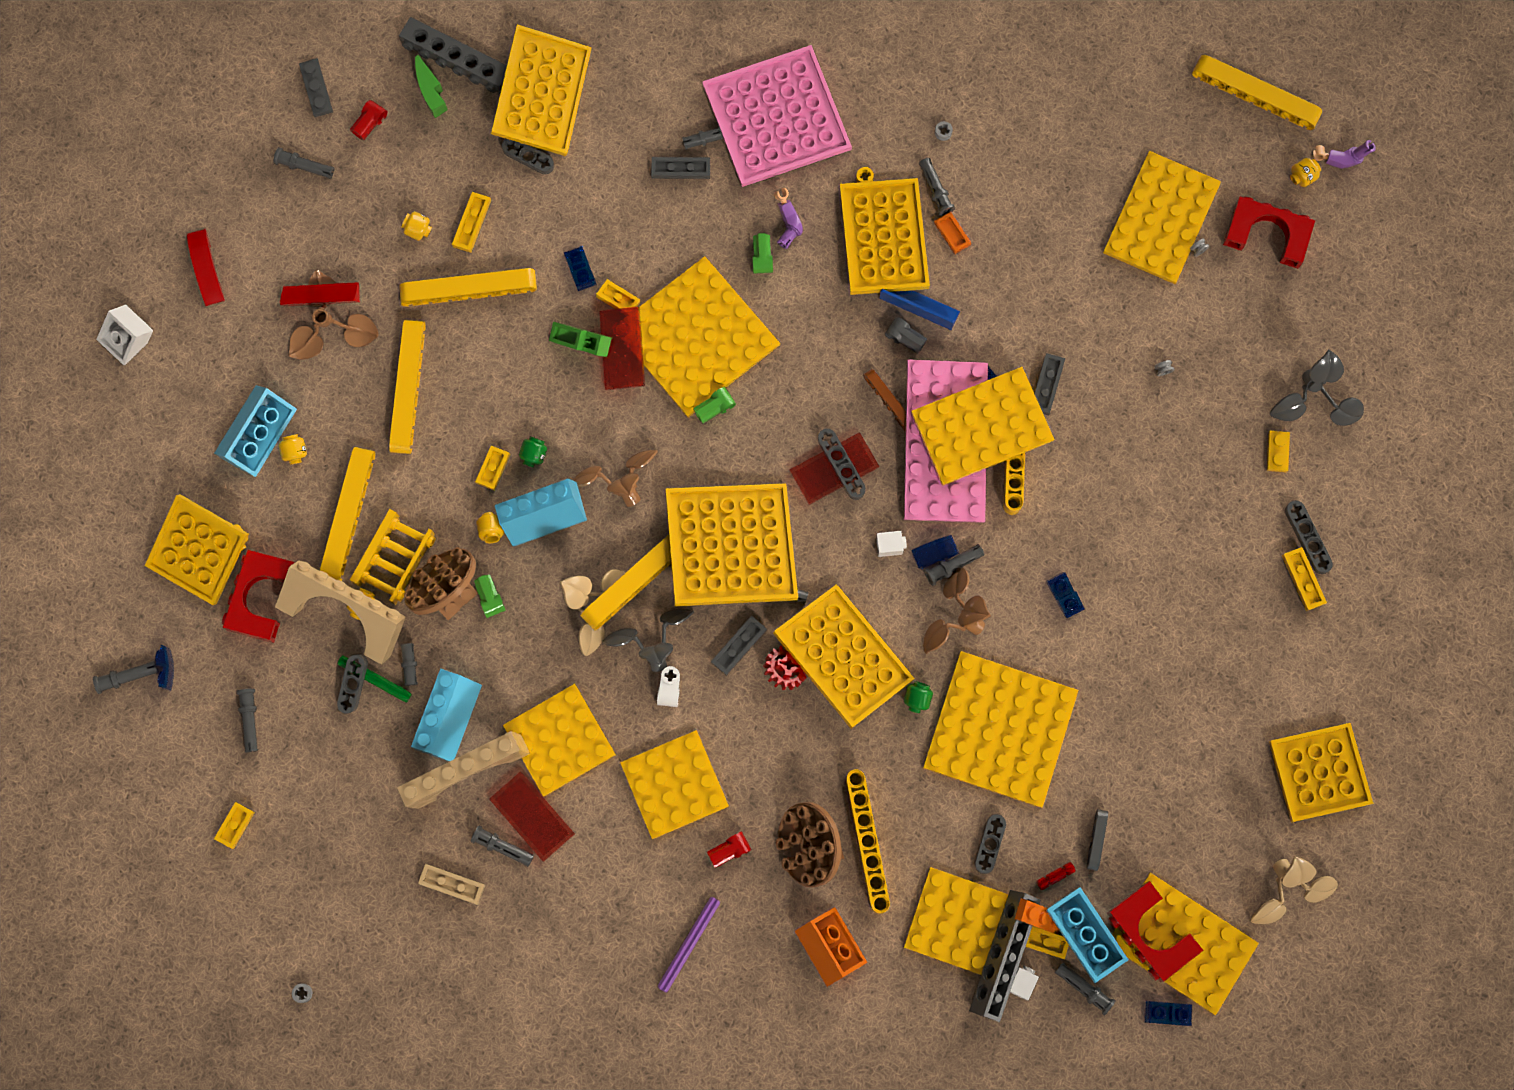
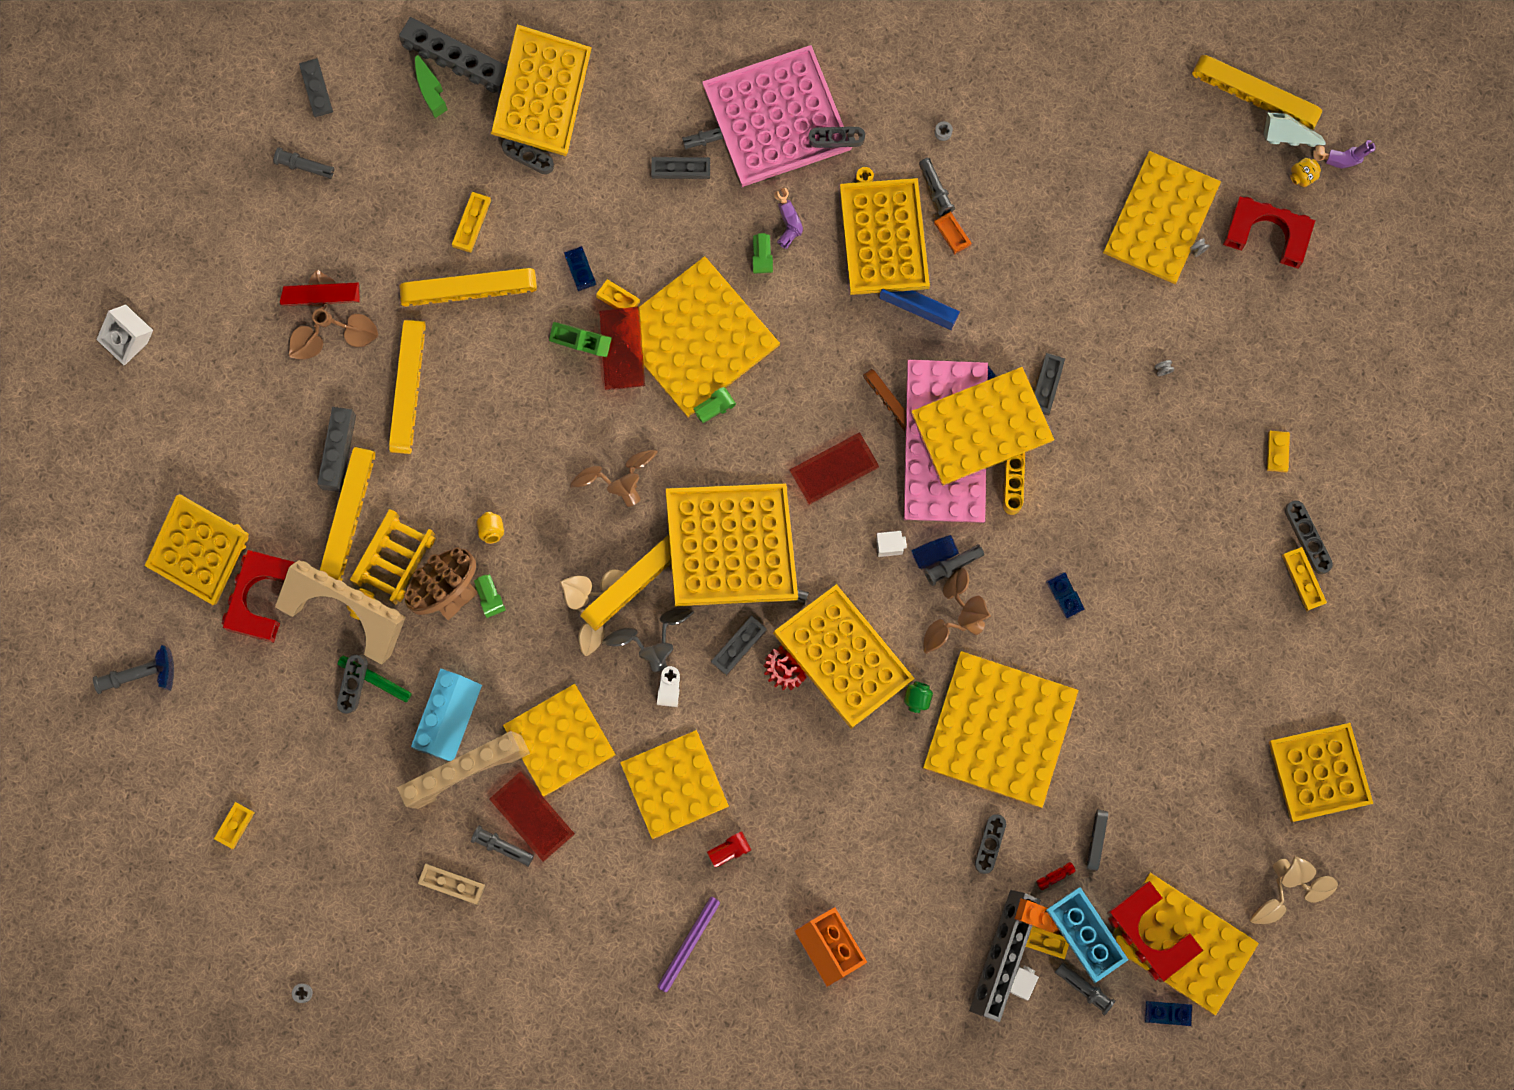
(204, 267): red slope -> none
(247, 709): dark grey pin -> none
(255, 430): medium azure slope -> none
(292, 449): yellow head -> none
(336, 449): none -> dark grey brick
(370, 117): red piece -> none
(409, 664): dark grey pin -> none
(416, 226): yellow head -> none
(492, 468): yellow plate -> none
(532, 451): green head -> none
(541, 512): medium azure slope -> none
(812, 842): medium nougat bracket -> none
(822, 131): none -> dark grey beam
(838, 465): dark grey beam -> none
(865, 852): yellow beam -> none
(902, 333): dark grey piece -> none
(955, 920): yellow plate -> none
(1284, 128): none -> light aqua slope
(1325, 370): dark grey plant -> none

